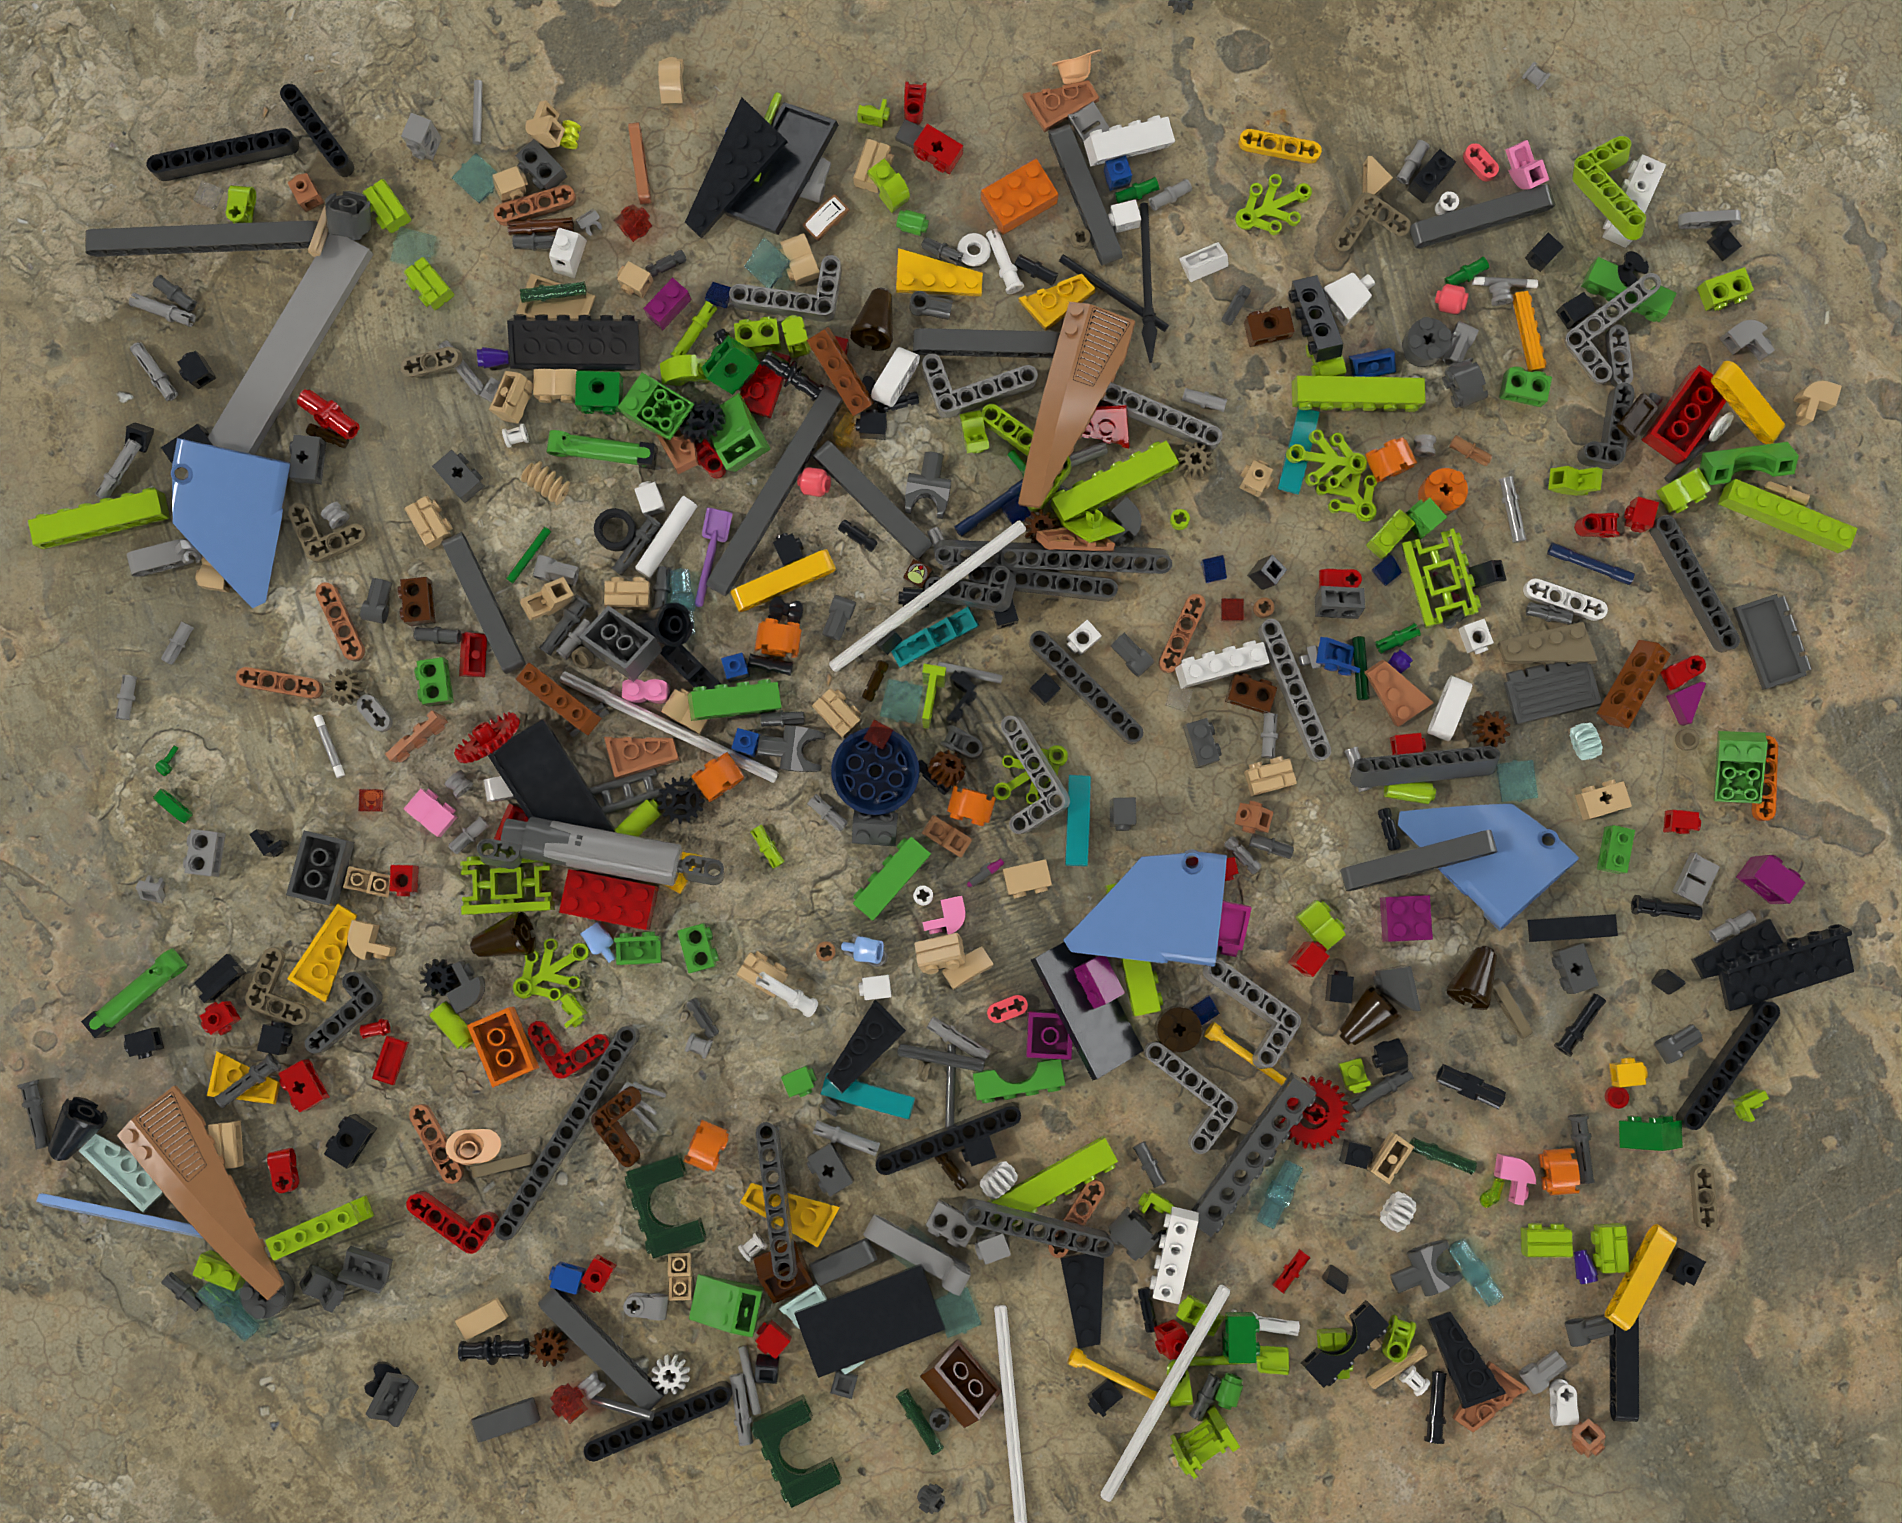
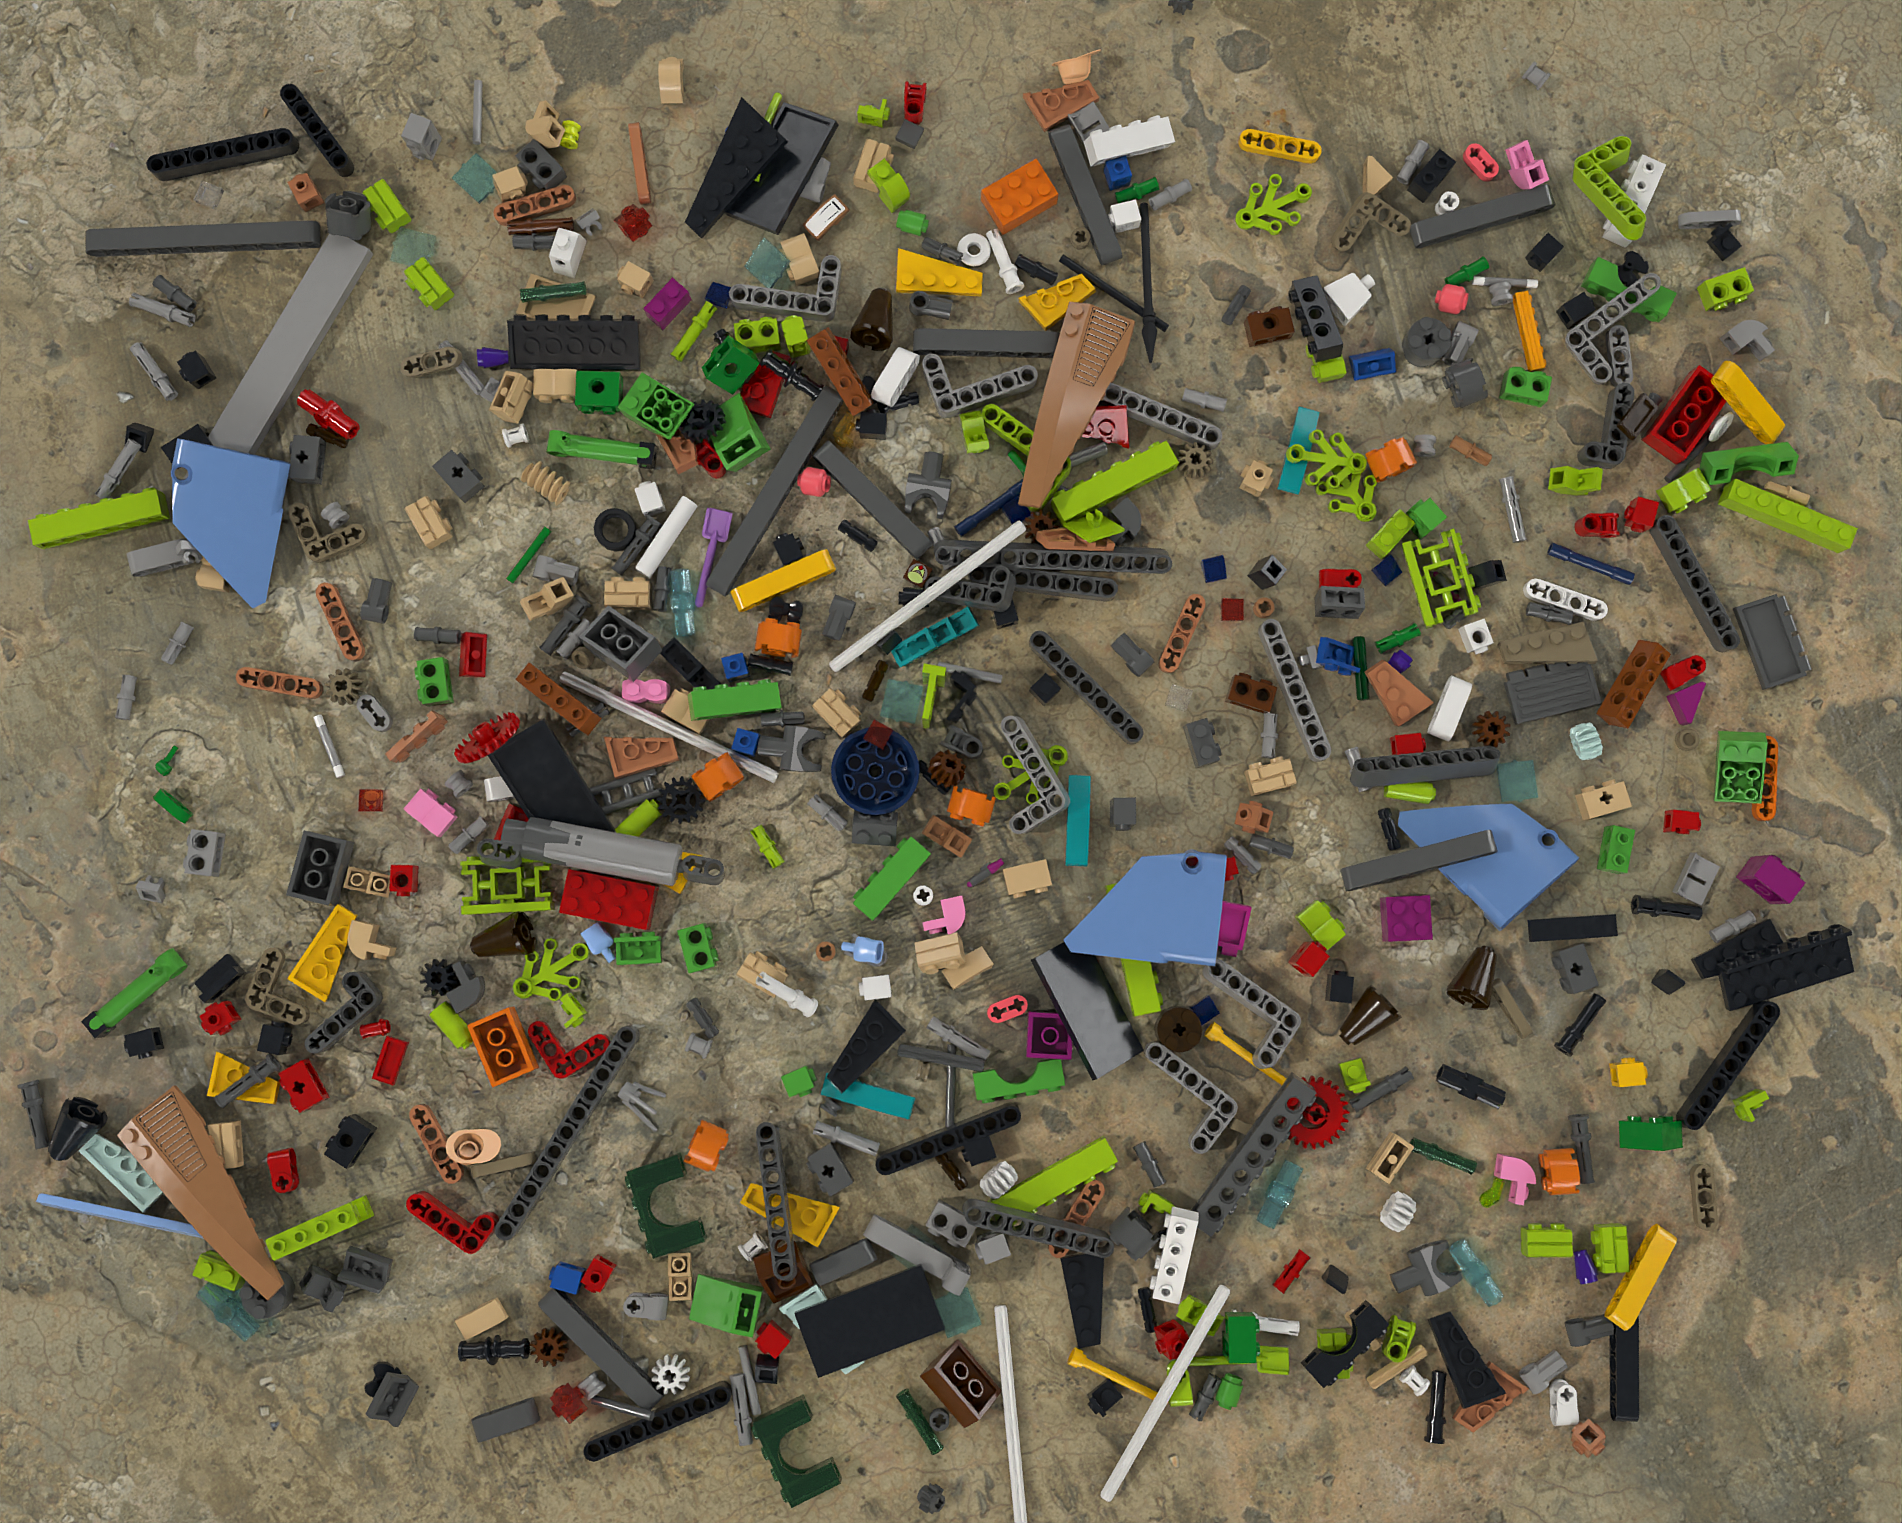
(182, 1291): dark grey pin -> none
(240, 204): lime piece -> none
(264, 842): black bracket -> none
(319, 236): tan axle -> none
(423, 599): reddish brown brick -> none
(483, 603): dark grey beam -> none
(611, 1119): reddish brown beam -> none
(666, 263): dark grey axle -> none
(668, 624): black cone -> none
(682, 369): lime brick -> none
(844, 1384): dark grey tile -> none
(933, 140): red brick -> none
(1087, 629): white brick -> none
(1099, 981): magenta brick -> none
(1182, 525): lime bush -> none
(1203, 1442): lime fence -> none
(1204, 261): white slope -> none
(1221, 665): white brick -> none
(1356, 1154): black brick -> none
(1358, 392): lime brick -> none
(1390, 1056): black brick -> none
(1398, 985): dark grey slope -> none
(1451, 482): orange brick -> none
(1616, 1097): red tile -> none
(1673, 1046): dark grey piece -> none
(1685, 1267): black brick -> none
(1818, 395): tan brick -> none

